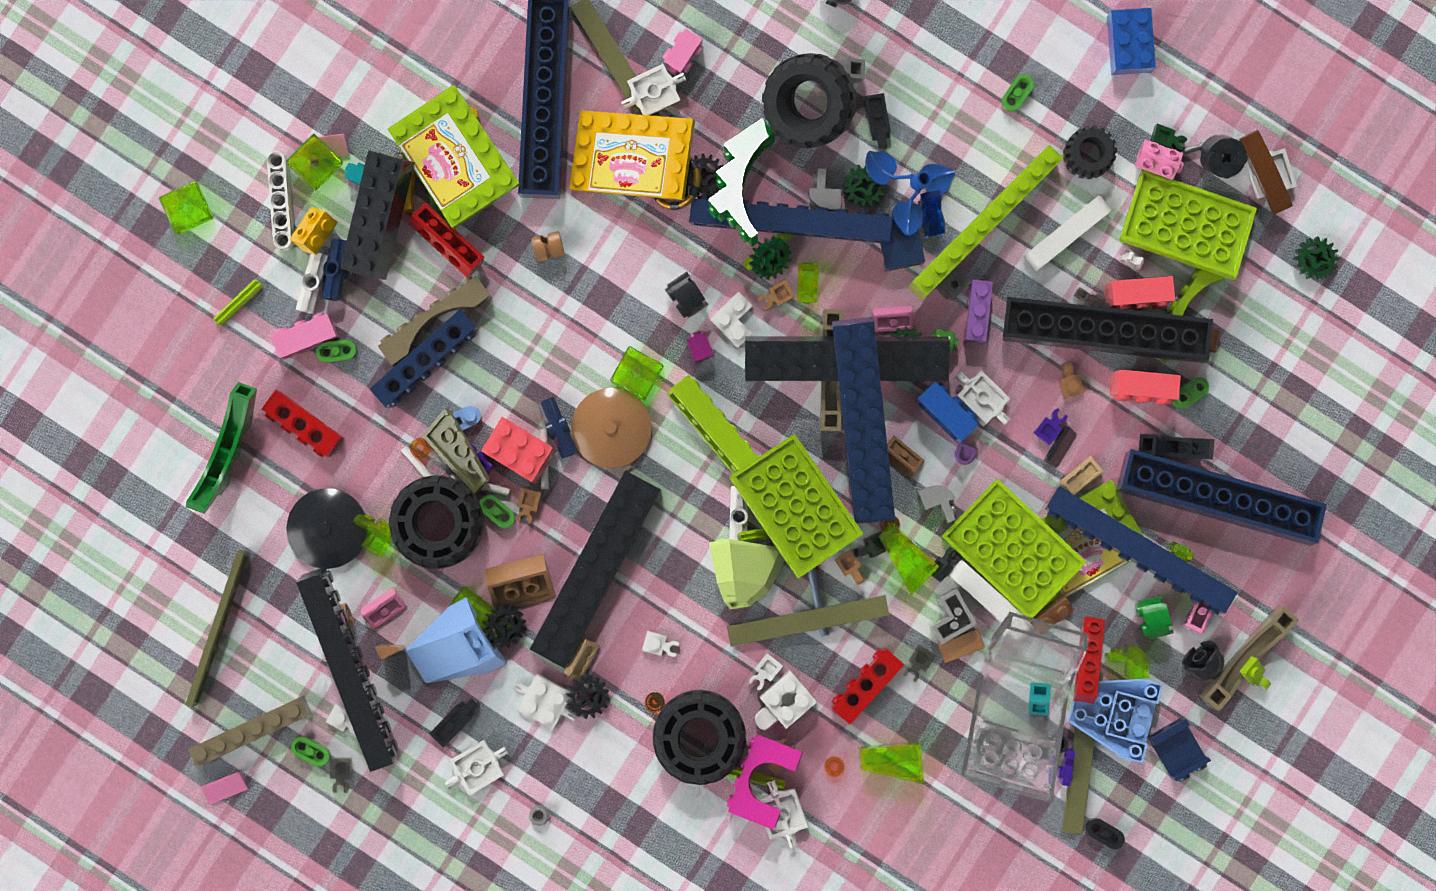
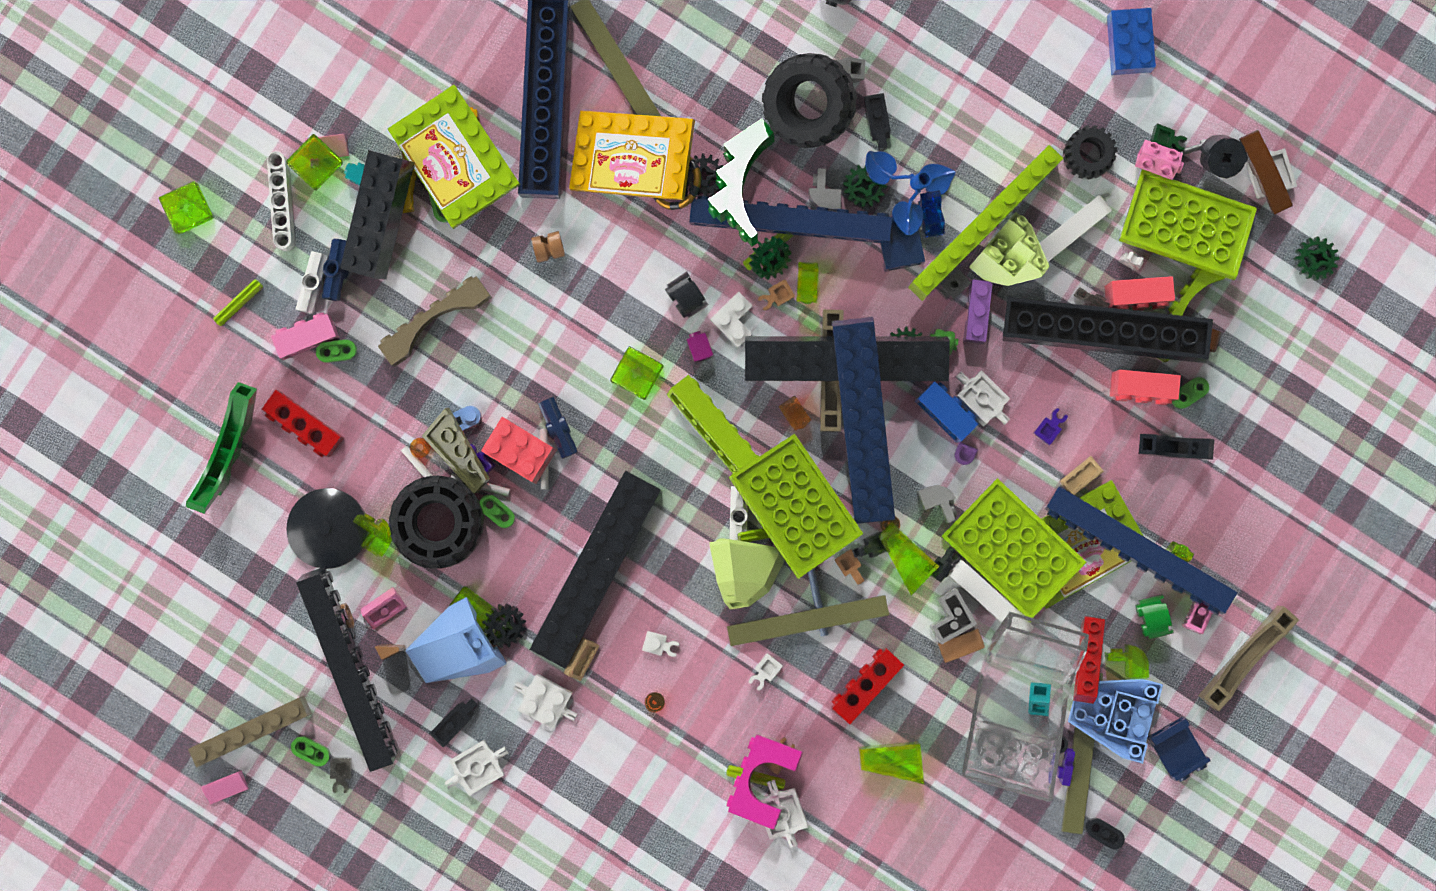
(217, 628): olive tile -> none
(313, 230): yellow brick -> none
(340, 719): white plate -> none
(382, 388): dark blue brick -> none
(446, 240): red brick -> none
(520, 582): medium nougat slope -> none
(529, 501): medium nougat plate -> none
(532, 815): light grey plate -> none
(581, 702): black gear -> none
(611, 428): medium nougat dish -> none
(653, 90): white plate -> none
(680, 56): bright pink brick -> none
(699, 705): black tyre -> none
(784, 702): white brick -> none
(794, 413): none -> clear orange bracket
(827, 766): clear orange plate -> none
(891, 318): bright pink slope -> none
(903, 457): medium nougat slope -> none
(920, 659): clear smoke plate -> none
(1012, 255): none -> yellowish green brick
(1016, 93): bright green plate -> none
(1055, 610): medium nougat plate -> none
(1060, 446): black slope -> none
(1071, 384): medium nougat plate -> none
(1204, 662): black cylinder -> none
(1221, 497): dark blue brick -> none
(1253, 673): lime plate -> none

